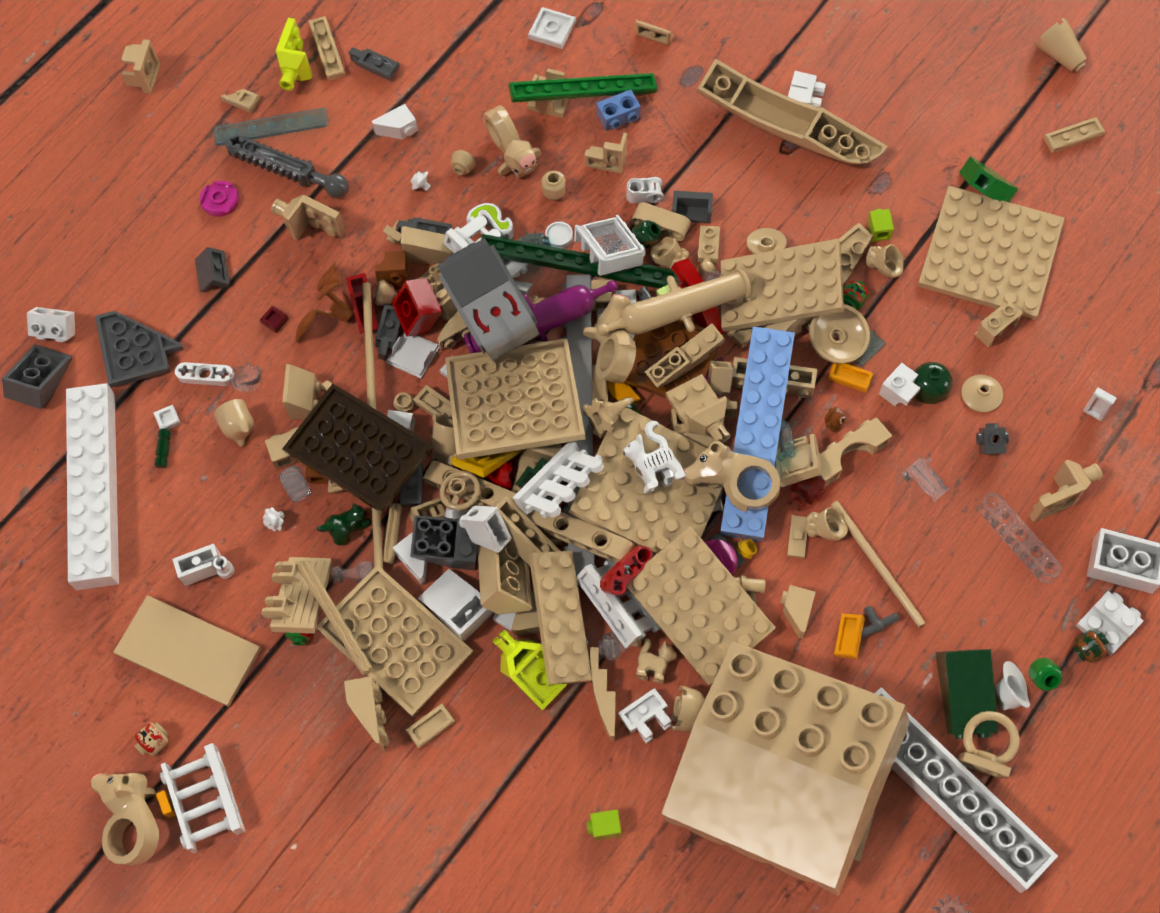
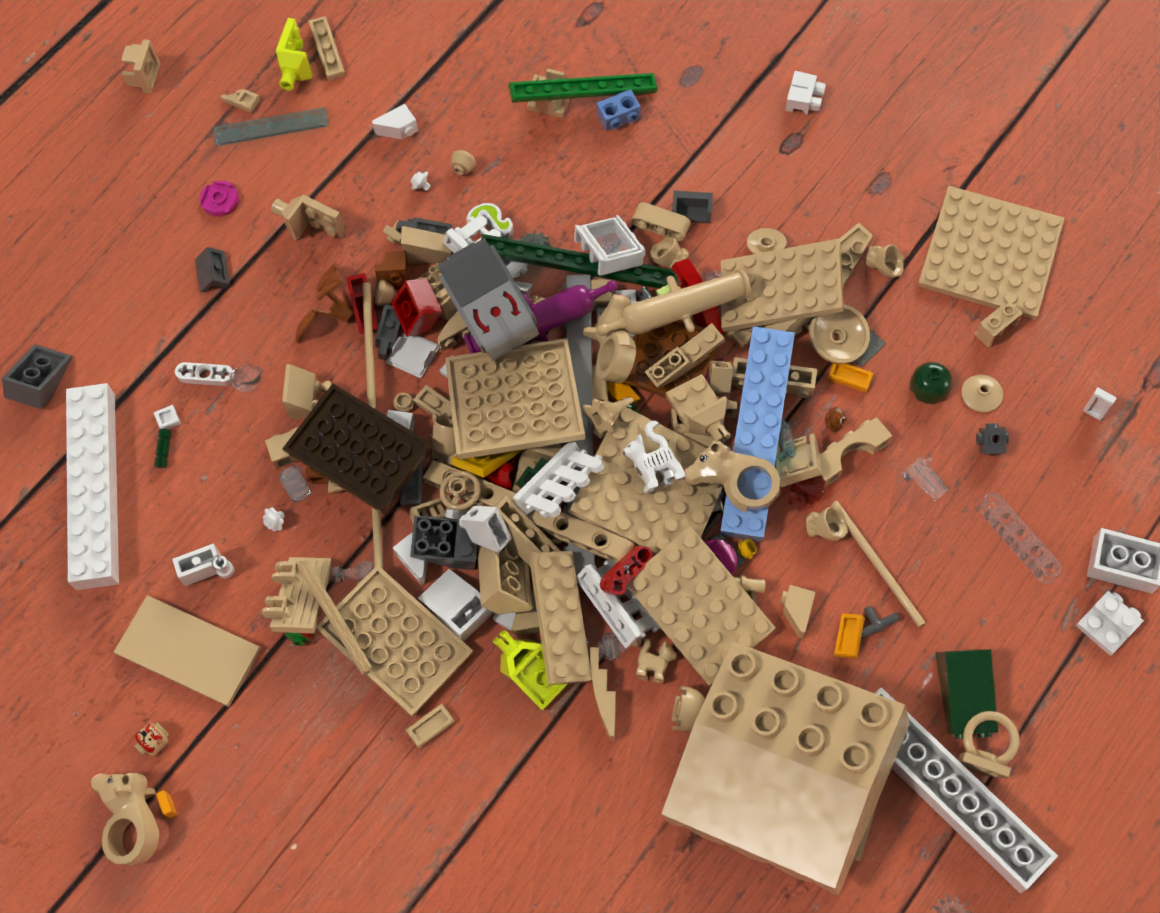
(51, 323): white brick -> none
(132, 349): dark grey wing -> none
(224, 801): white fence -> none
(234, 420): tan piece -> none
(274, 319): dark red tile -> none
(285, 165): dark grey gear -> none
(342, 524): dark green animal -> none
(364, 700): tan slope -> none
(374, 62): dark grey hinge -> none
(392, 533): tan axle -> none
(518, 154): tan animal -> none
(552, 28): white tile -> none
(554, 185): tan head -> none
(559, 234): white piece -> none
(604, 825): lime brick -> none
(610, 157): tan panel -> none
(644, 710): white plate -> none
(645, 190): white piece -> none
(647, 233): dark green head -> none
(653, 32): tan slope -> none
(708, 248): tan plate -> none
(788, 118): tan slope -> none
(797, 537): tan piece -> none
(855, 294): green head -> none
(880, 224): lime brick -> none
(900, 386): white brick -> none
(987, 181): green slope -> none
(1012, 688): white piece -> none
(1045, 674): green head -> none
(1062, 46): tan cone -> none
(1072, 484): tan plate -> none
(1074, 135): tan tile -> none
(1091, 646): dark green head -> none

